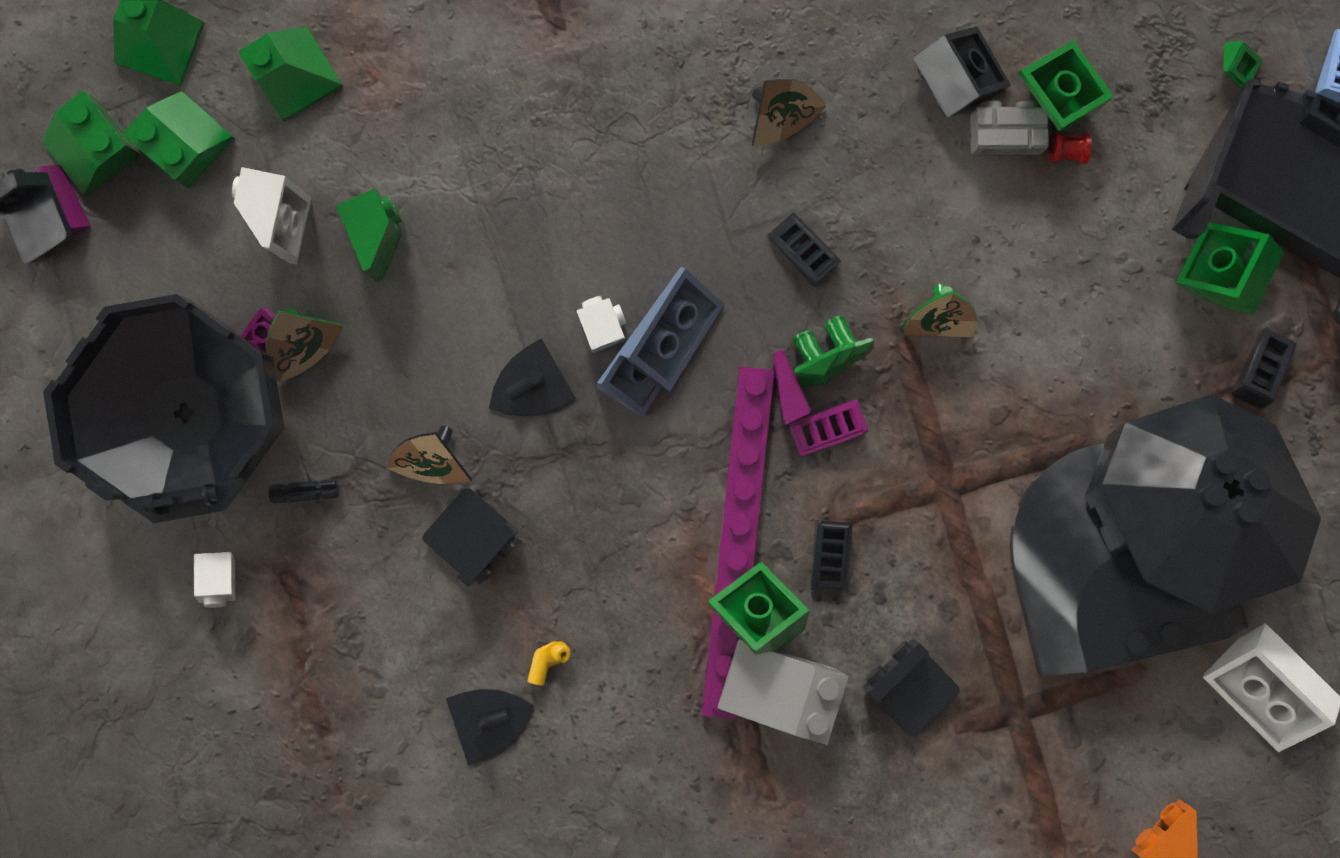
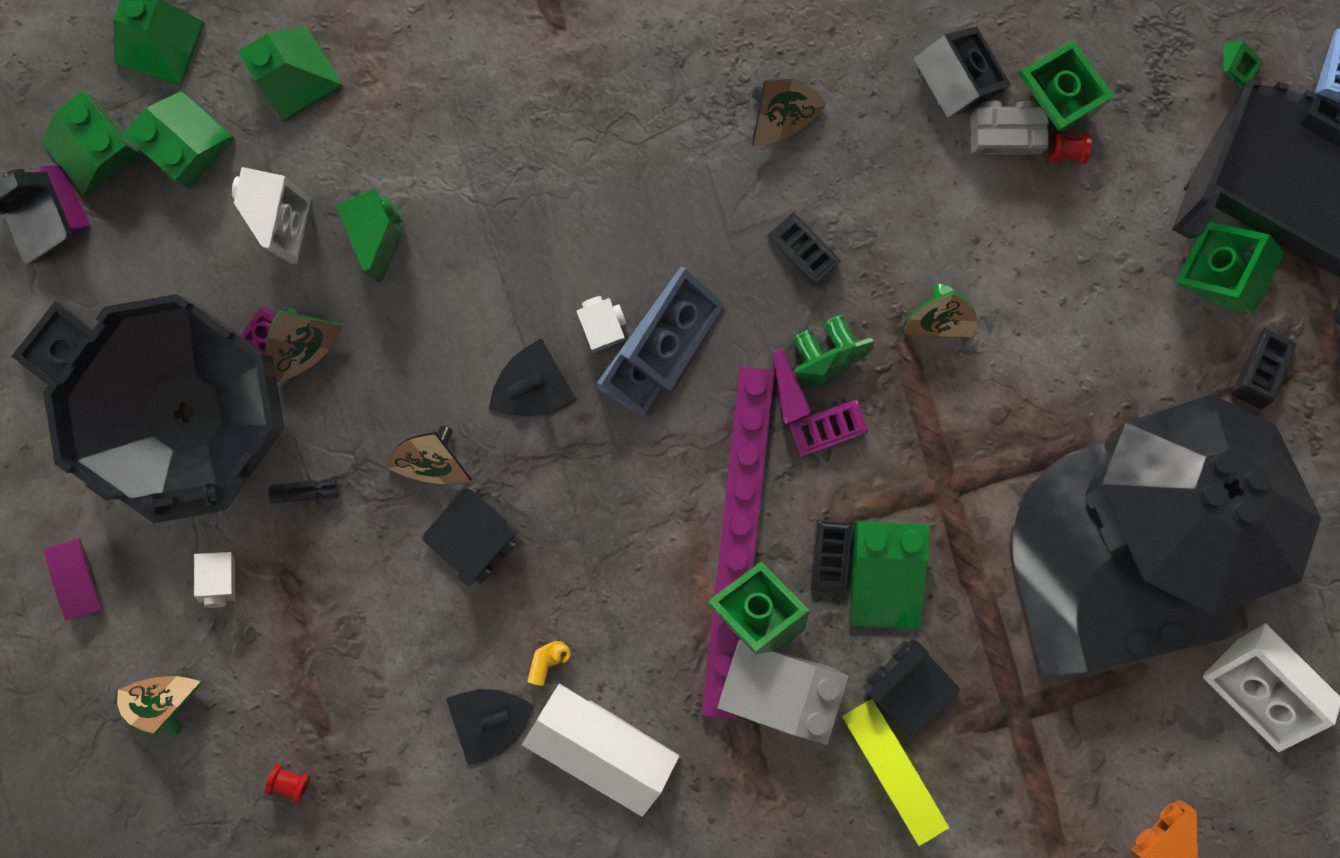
(51, 342): none -> black plate
(72, 579): none -> magenta slope
(154, 702): none -> shield
(287, 784): none -> red bush
(601, 750): none -> white slope
(888, 574): none -> green slope
(895, 772): none -> neon yellow slope

